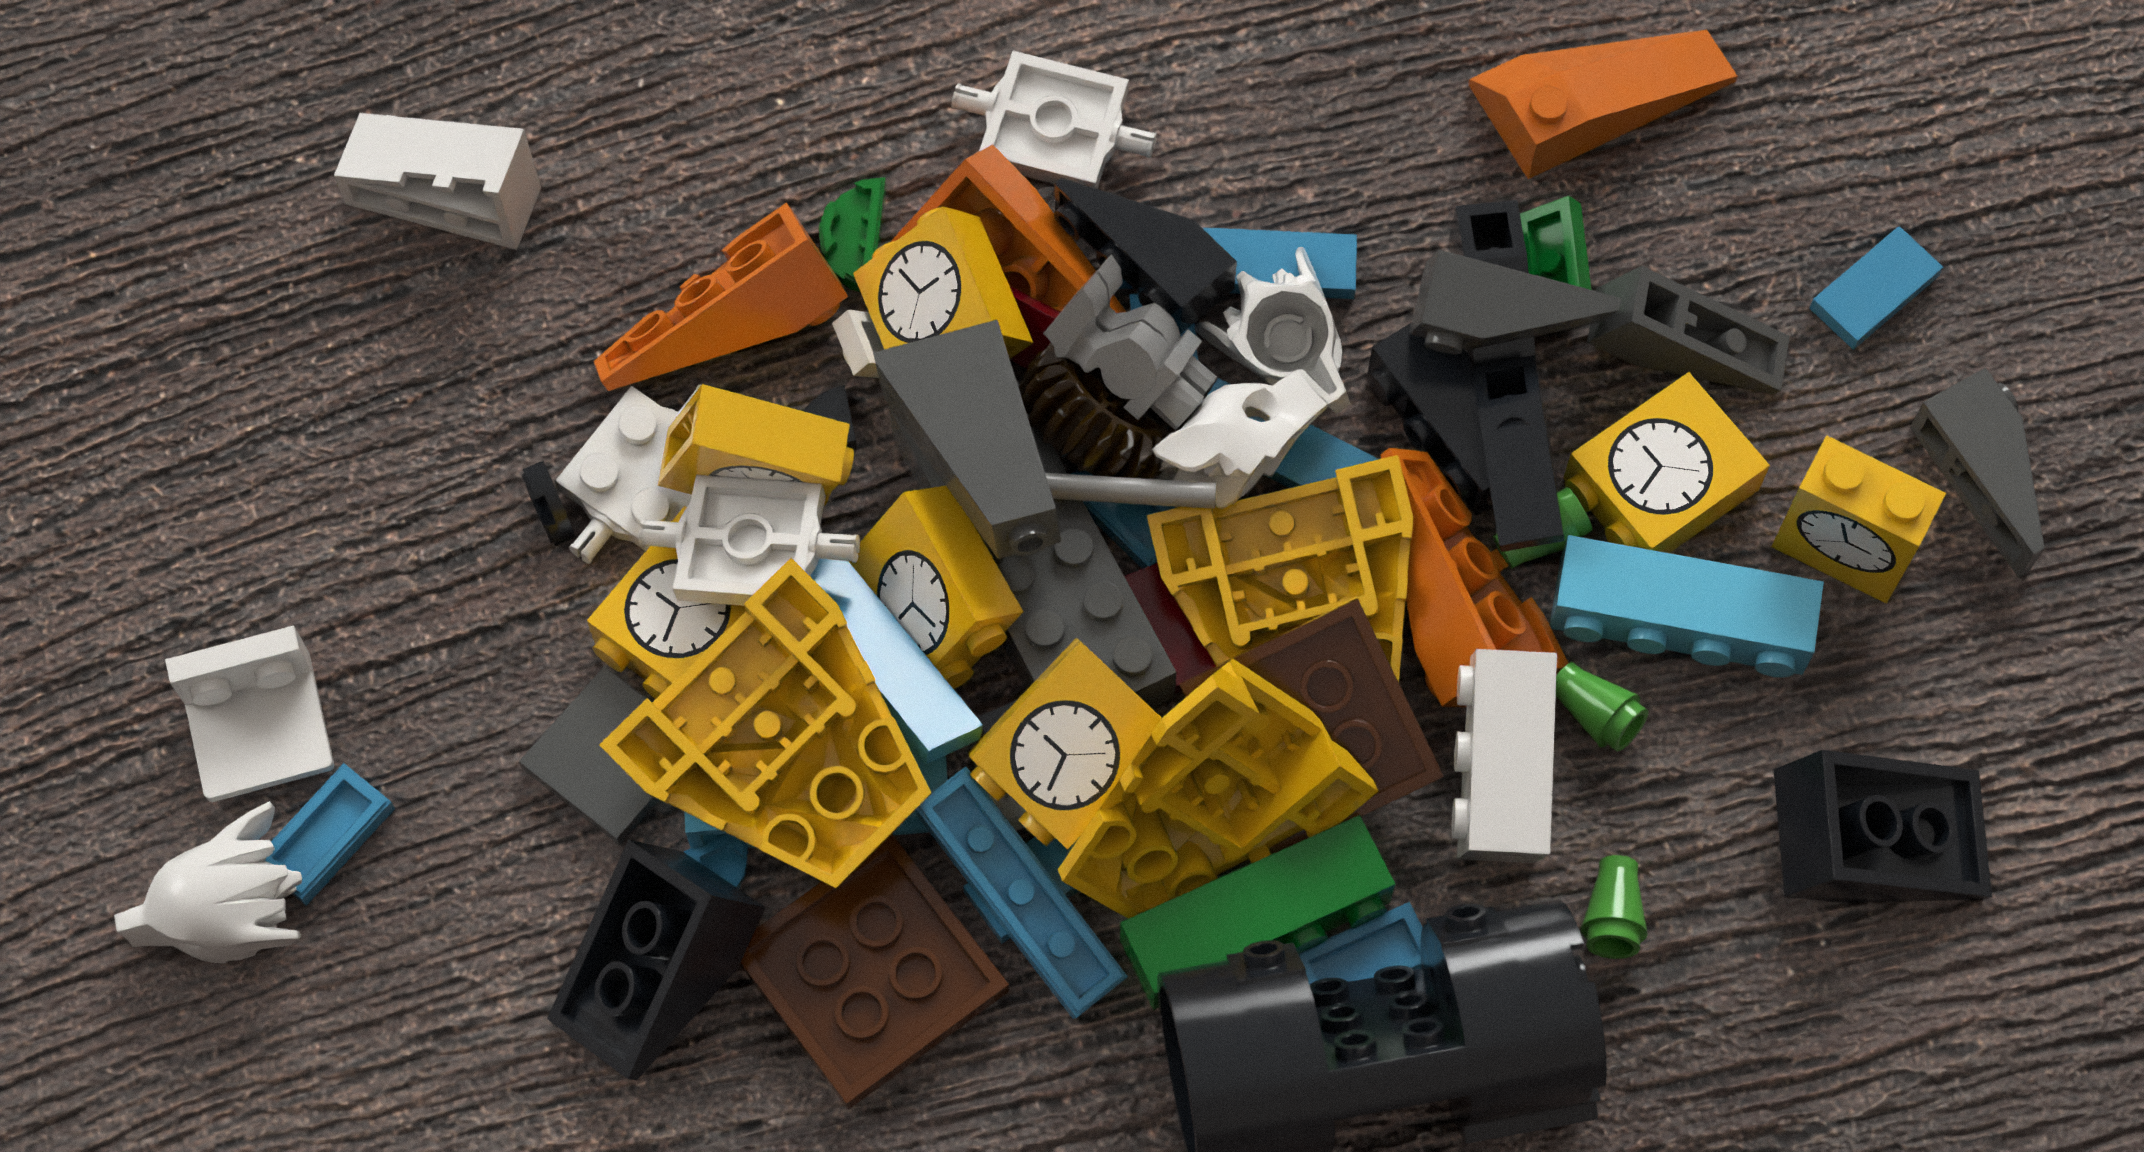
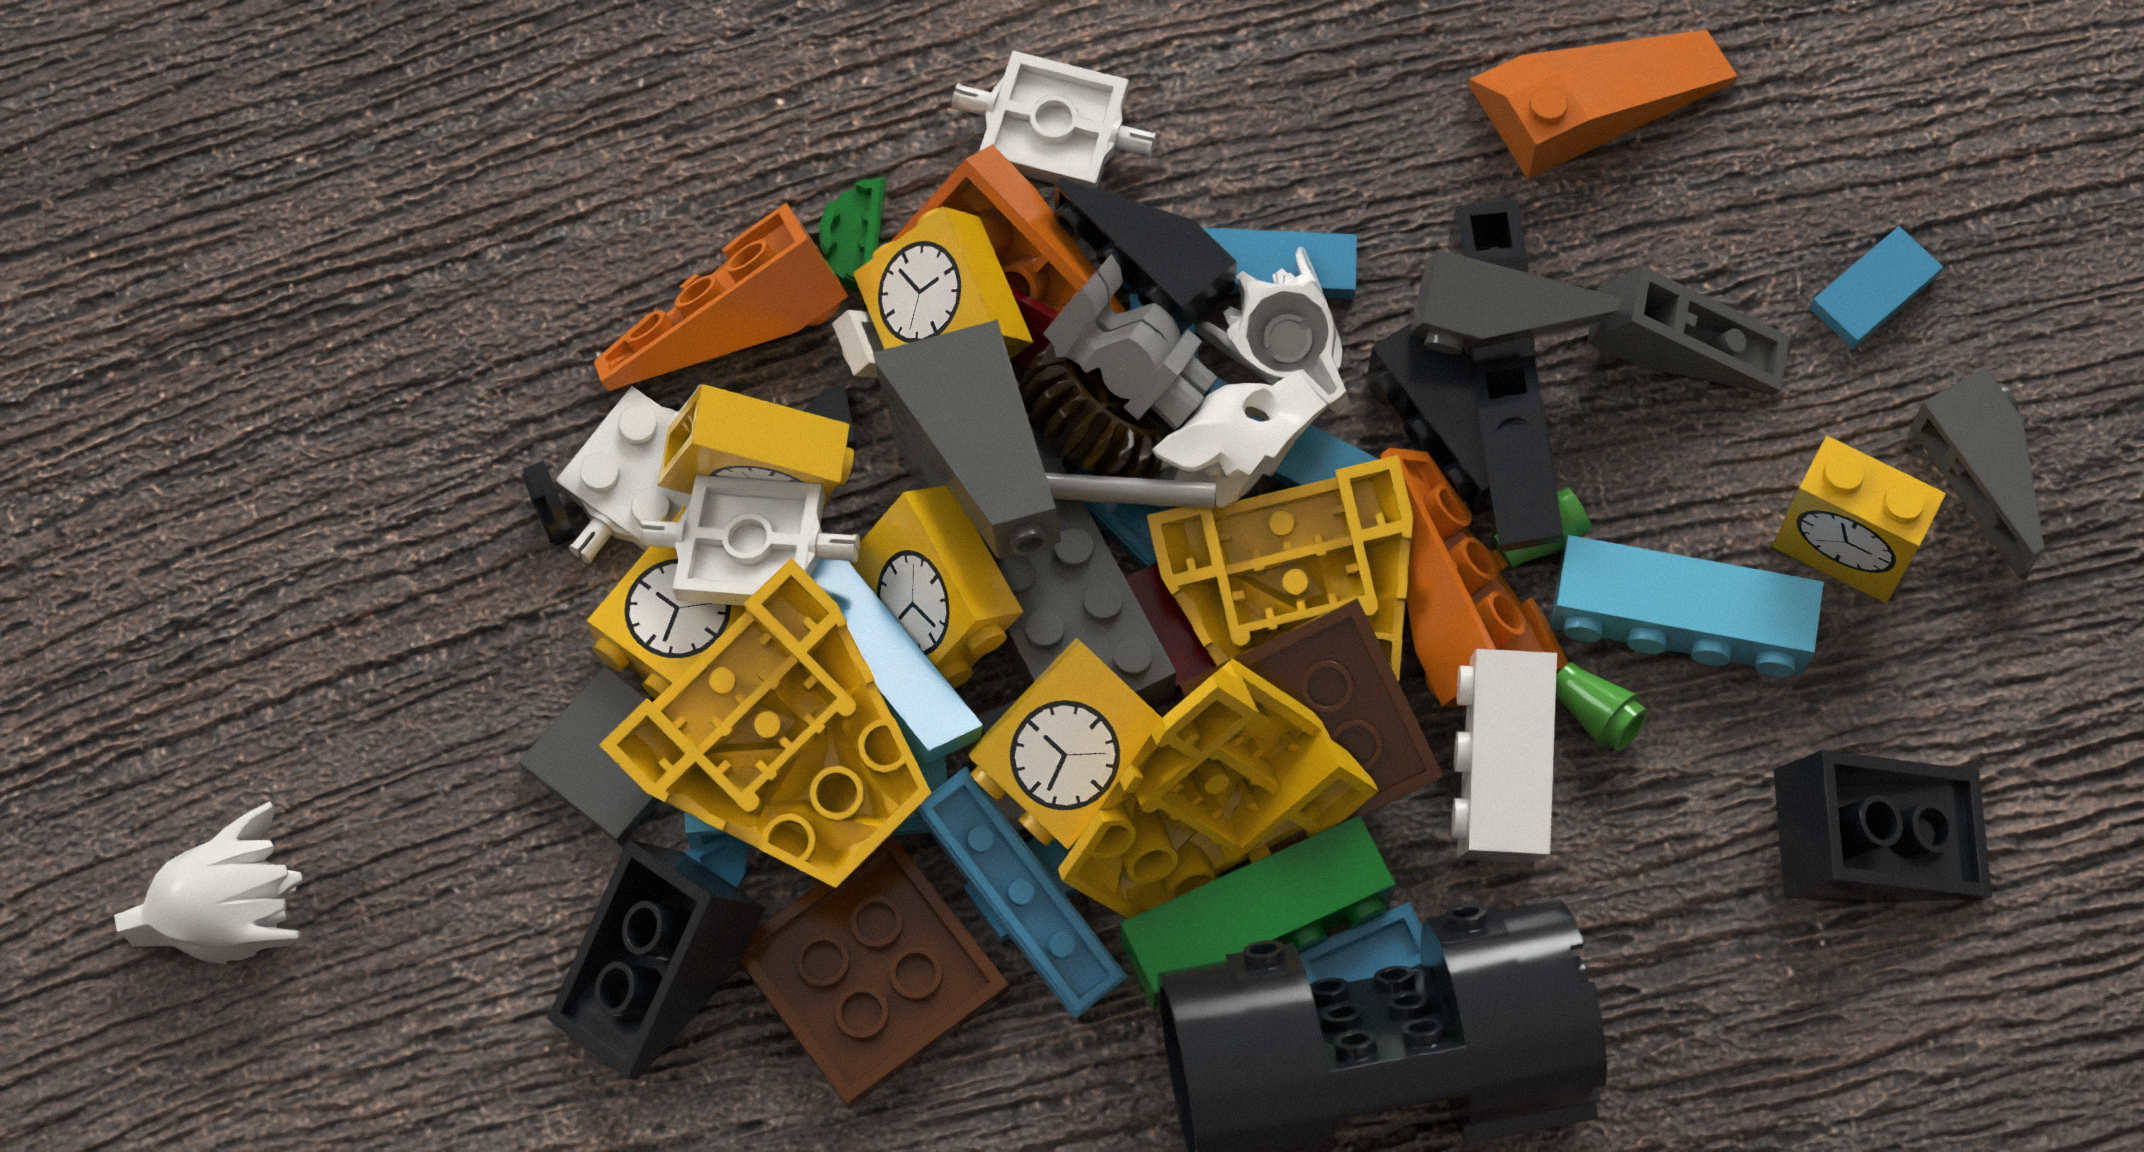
(252, 713): white bracket -> none
(329, 830): dark azure tile -> none
(442, 175): white wedge -> none
(1557, 242): green plate -> none
(1615, 910): bright green cone -> none
(1665, 469): yellow brick -> none

